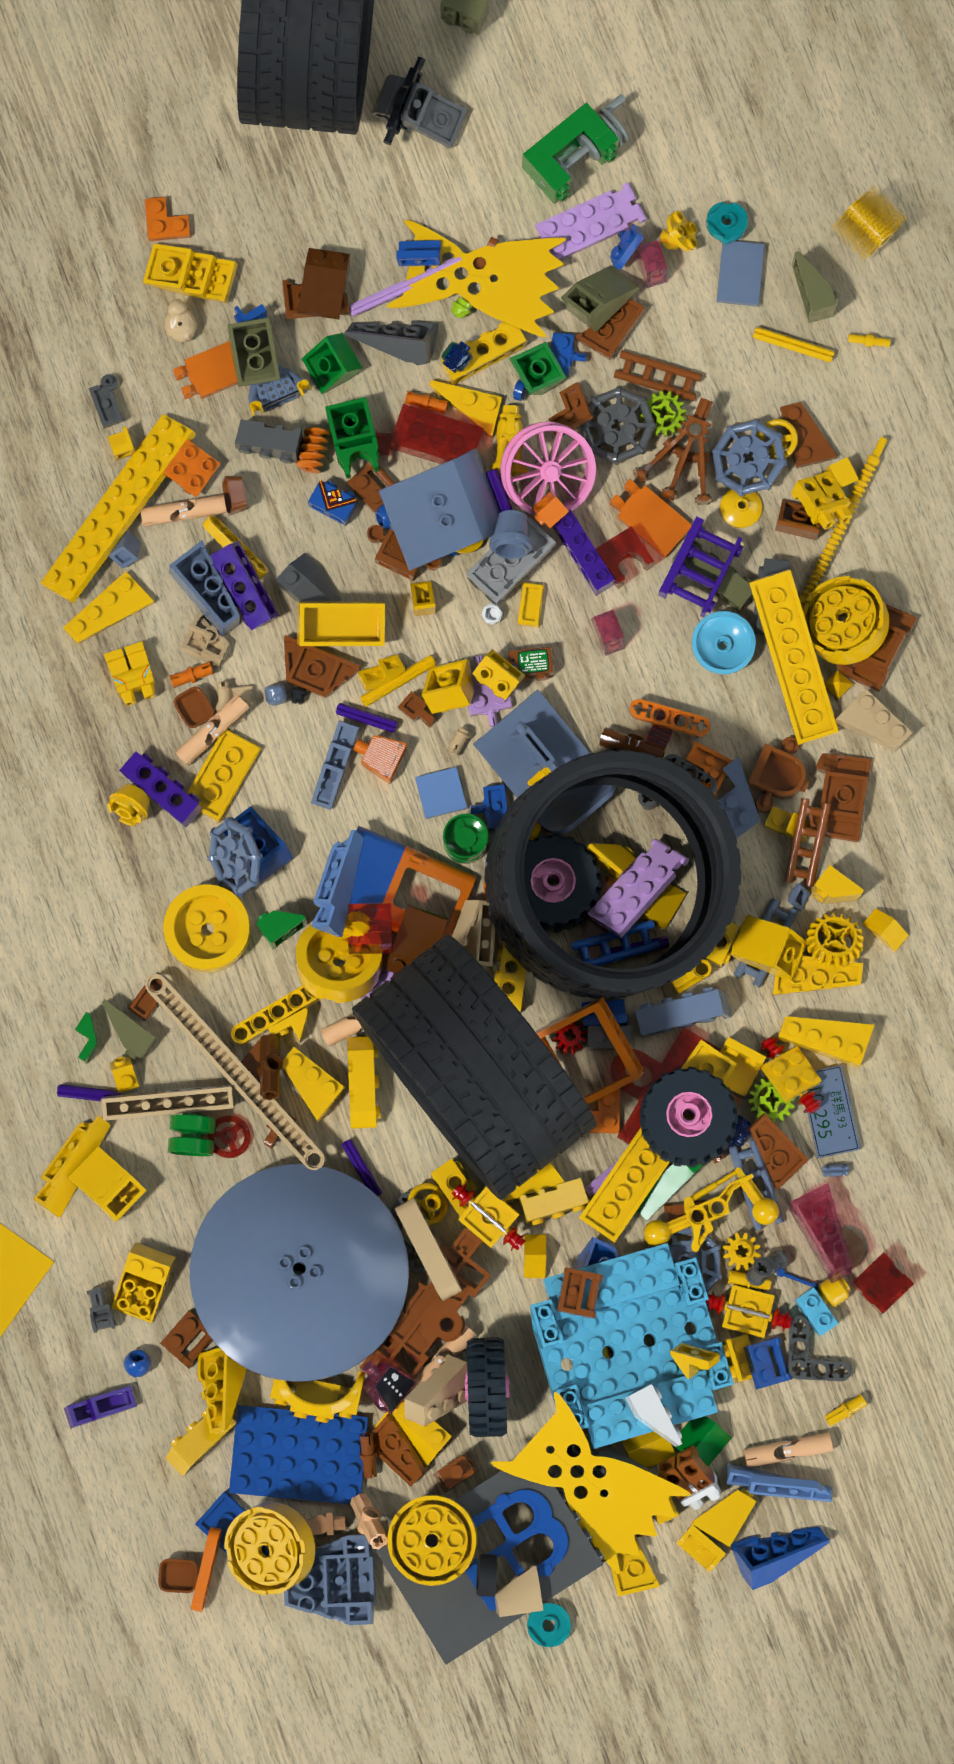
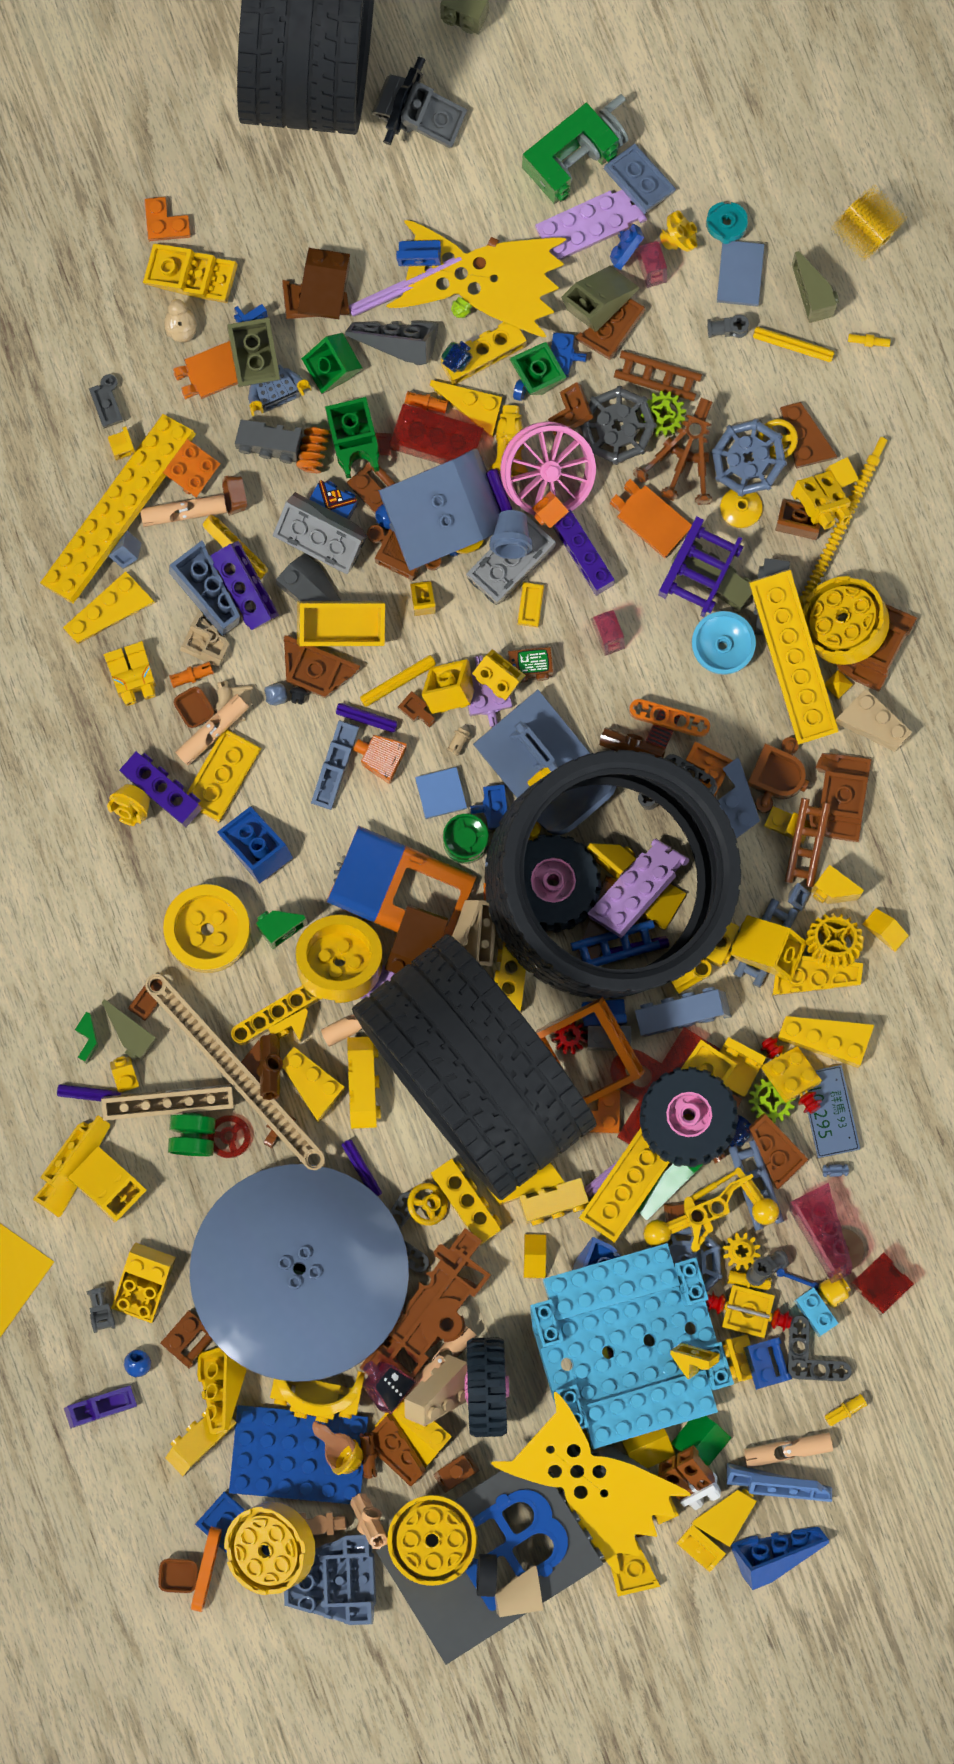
(234, 866): sand blue plate -> none
(320, 533): none -> light grey piece
(337, 885): medium blue wedge -> none
(340, 1450): none -> piece
(379, 937): clear red piece -> none
(387, 670): yellow slope -> none
(428, 1249): tan beam -> none
(488, 1217): yellow plate -> none
(491, 614): white tile -> none
(549, 1638): teal plate -> none
(573, 1289): dark orange plate -> none
(621, 547): clear red piece -> none
(639, 178): none -> sand blue tile
(649, 1410): white slope -> none
(728, 327): none -> dark grey connector

